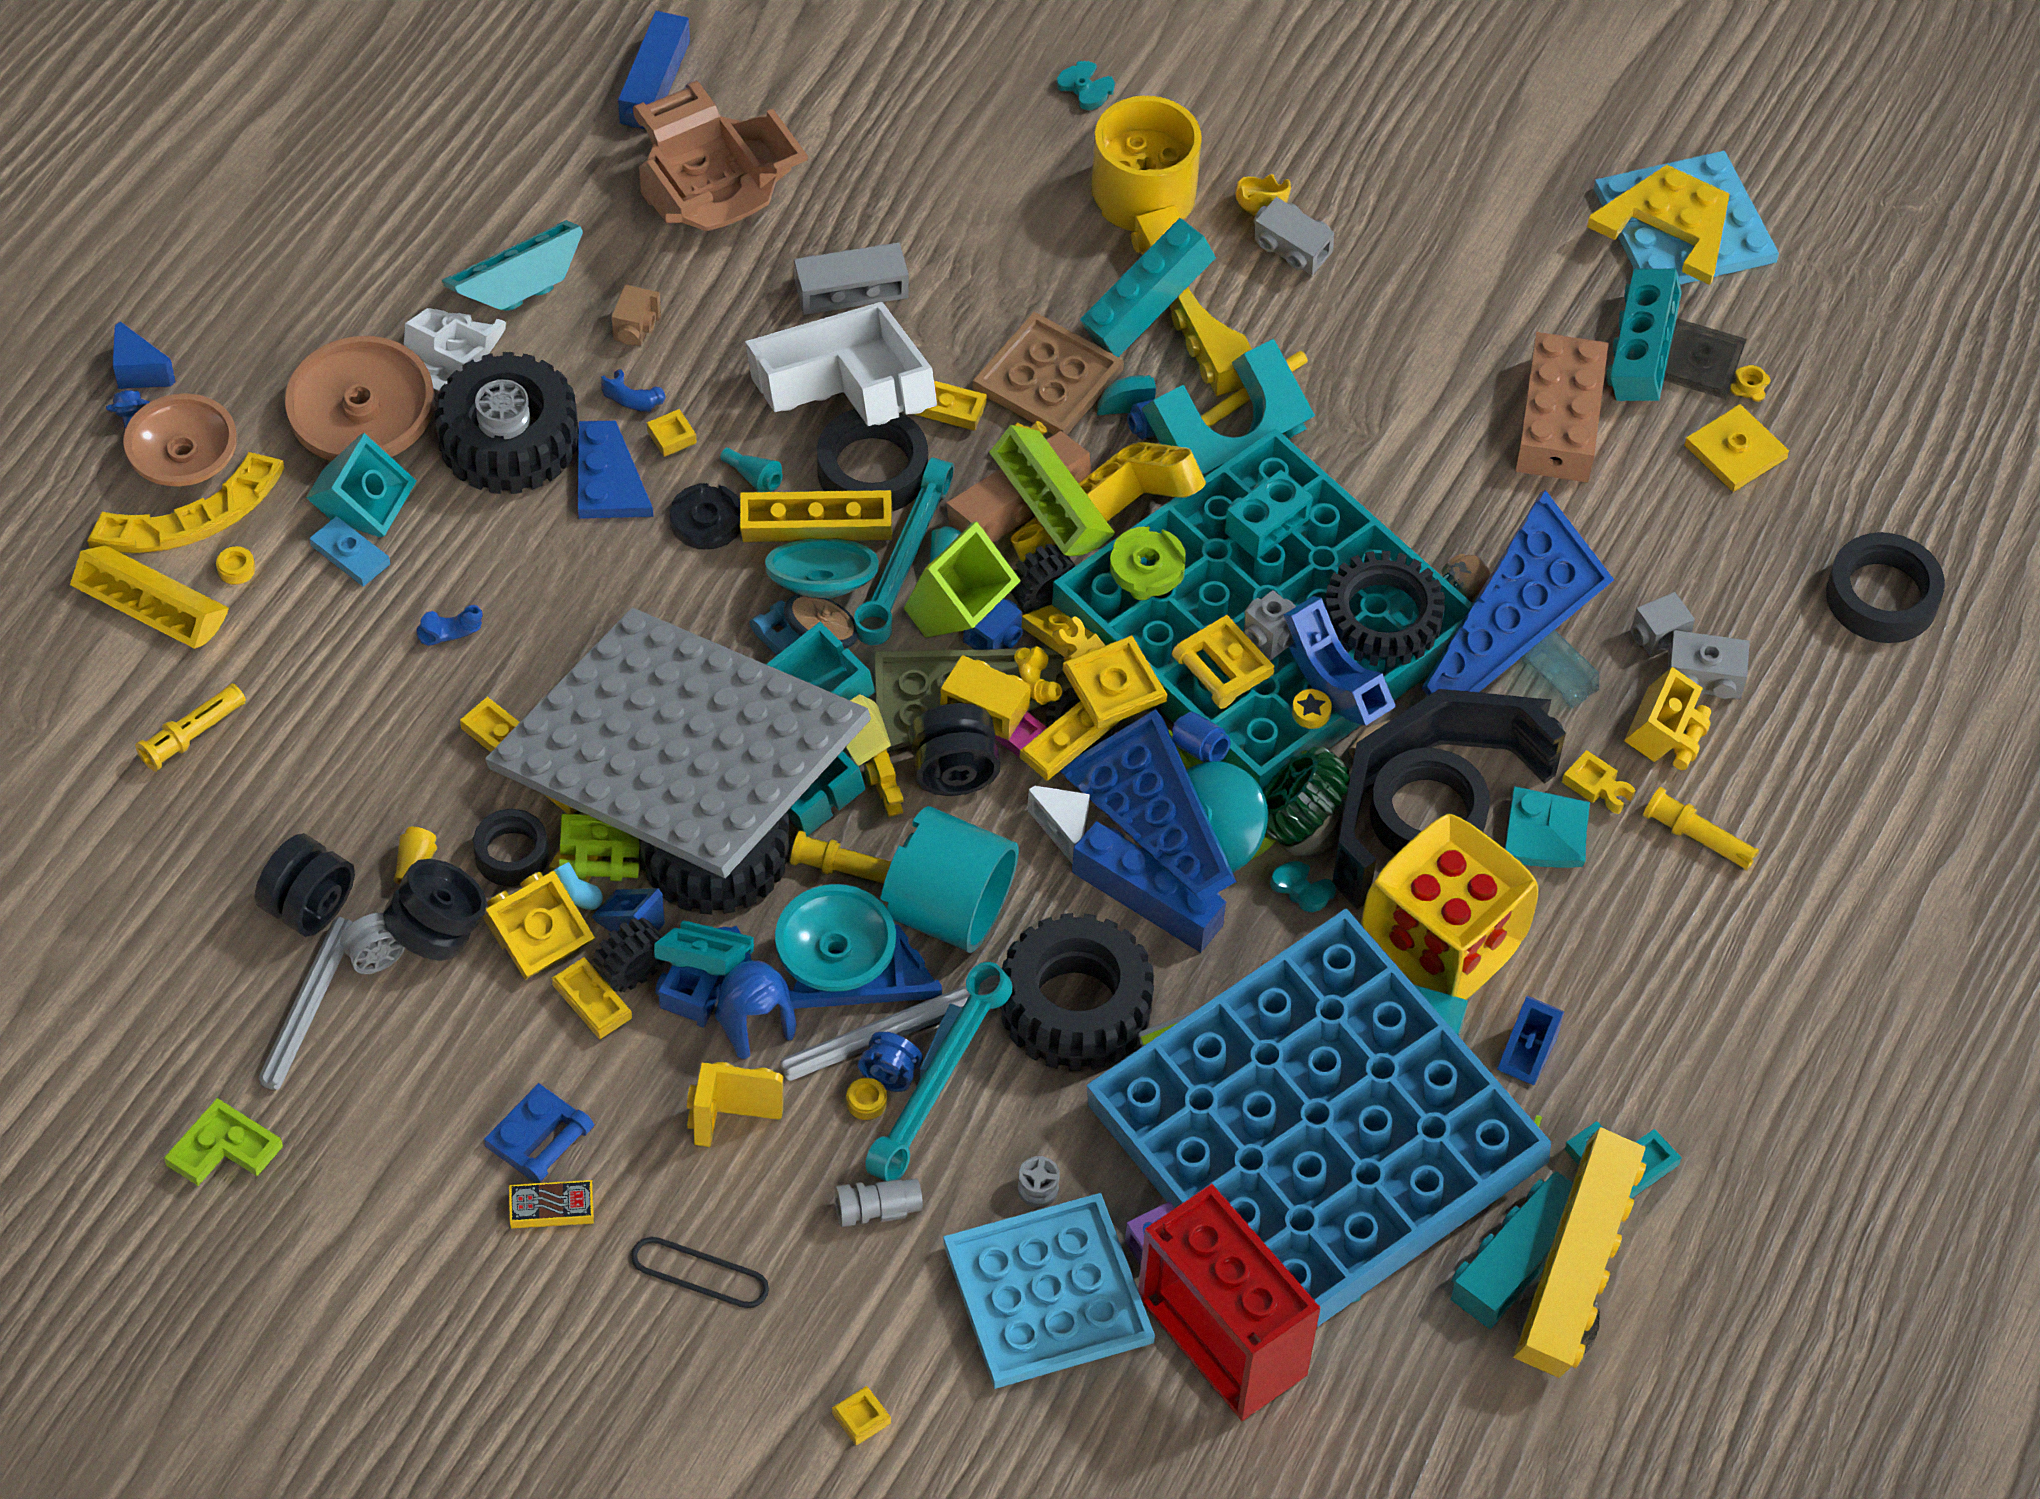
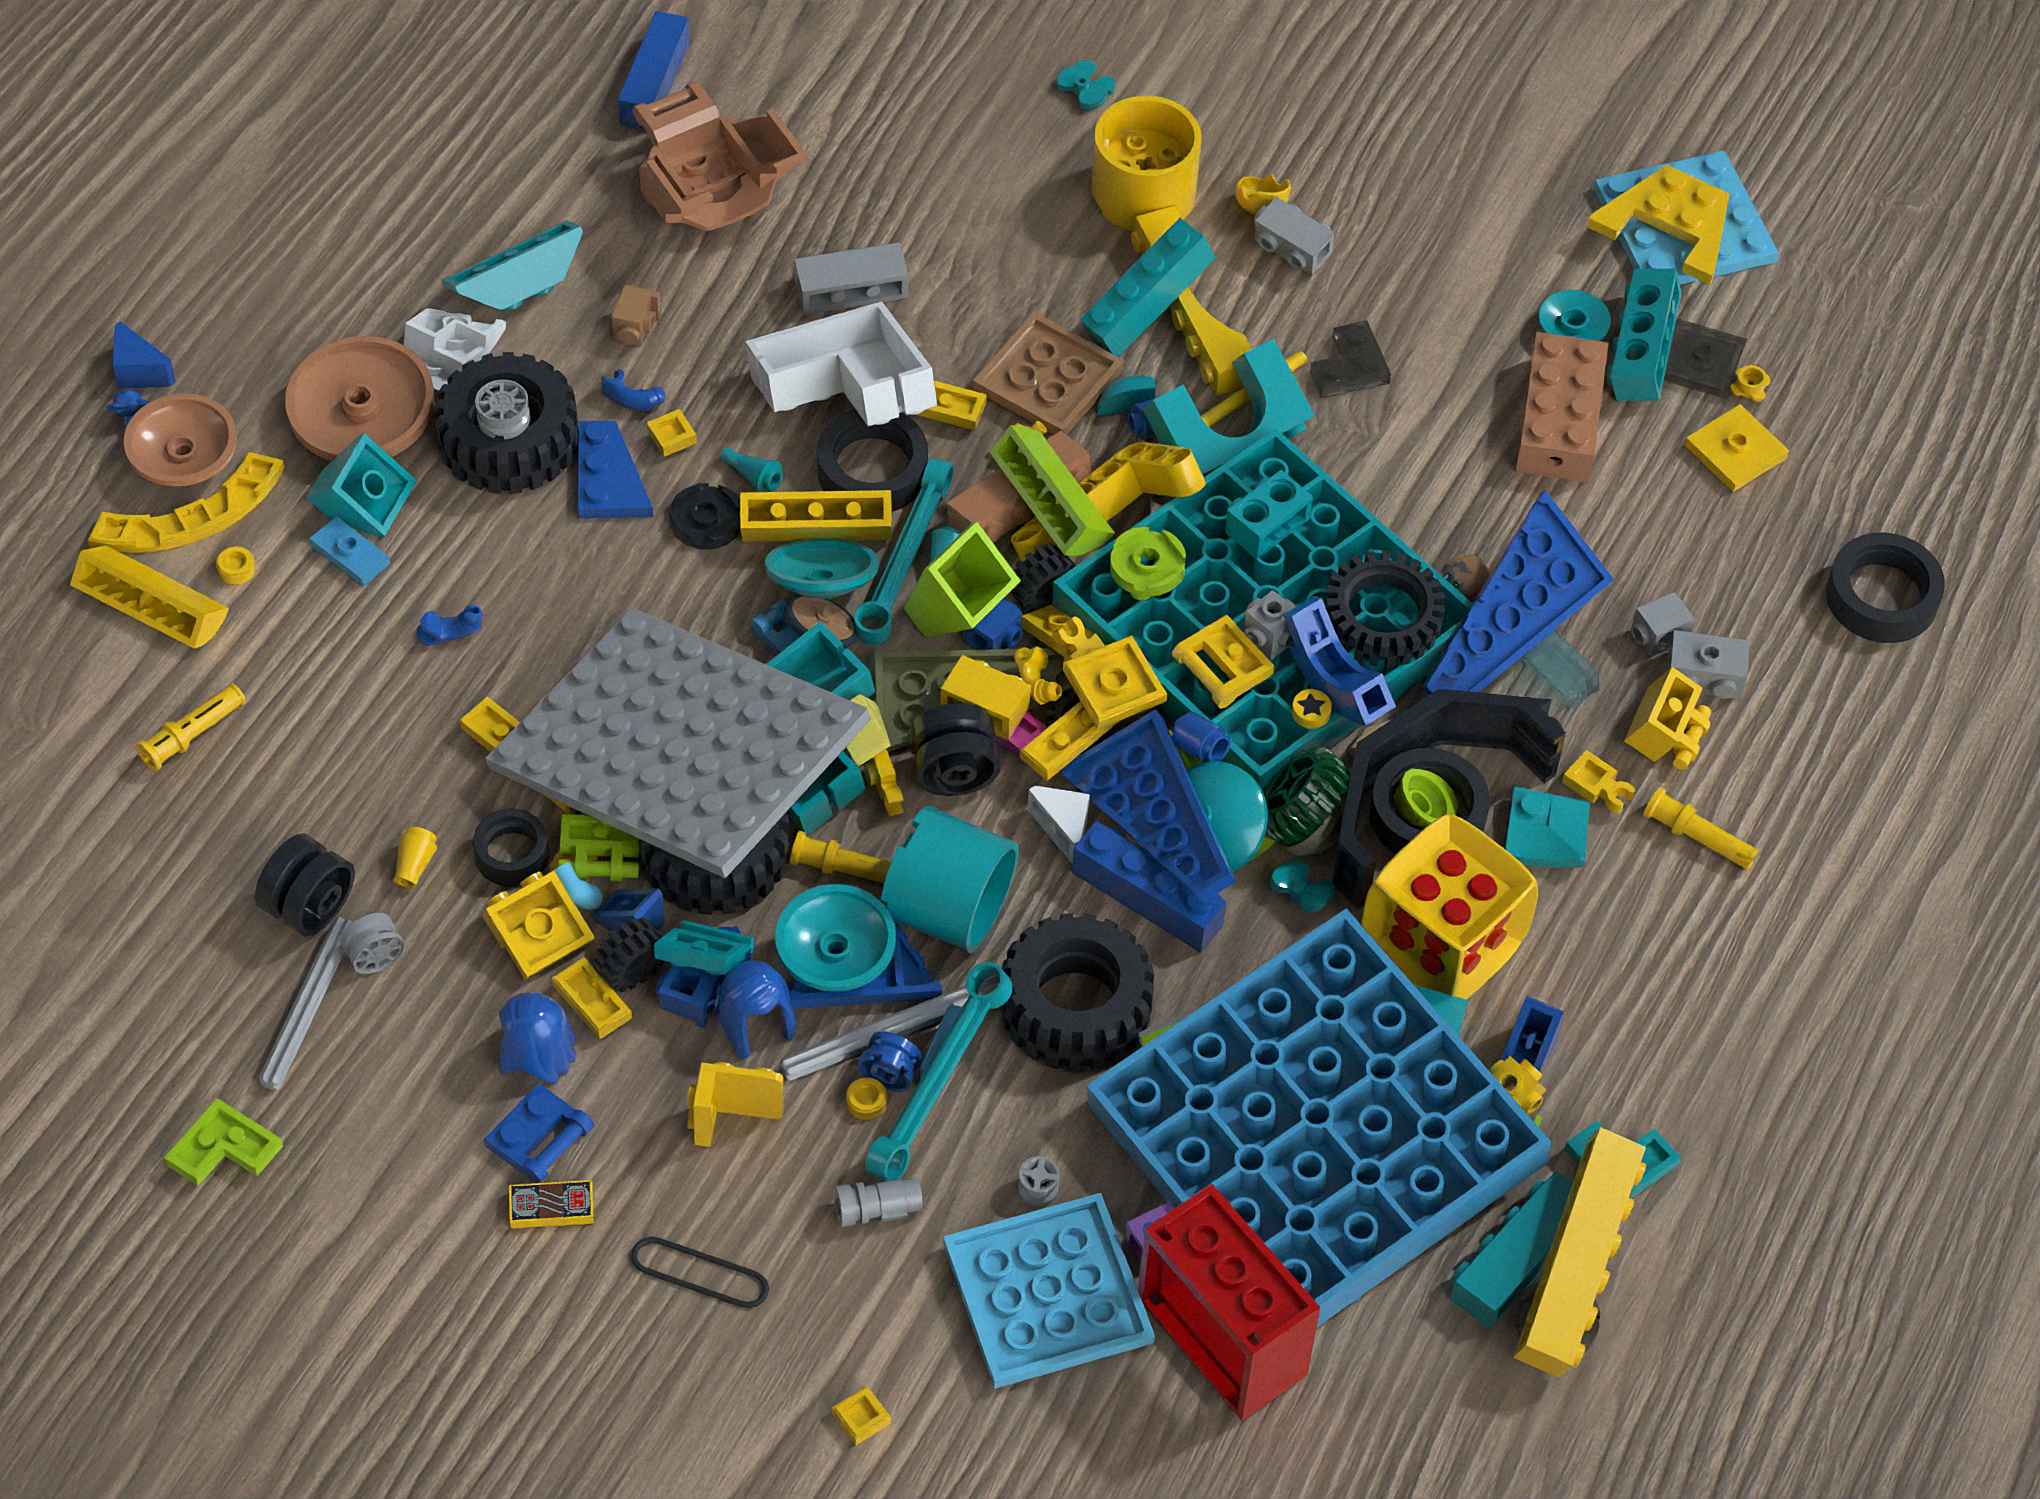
(435, 909): black wheel -> none
(536, 1037): none -> blue hair
(1358, 365): none -> clear smoke plate
(1424, 798): none -> lime piece
(1520, 1082): none -> yellow brick
(1575, 315): none -> teal dish

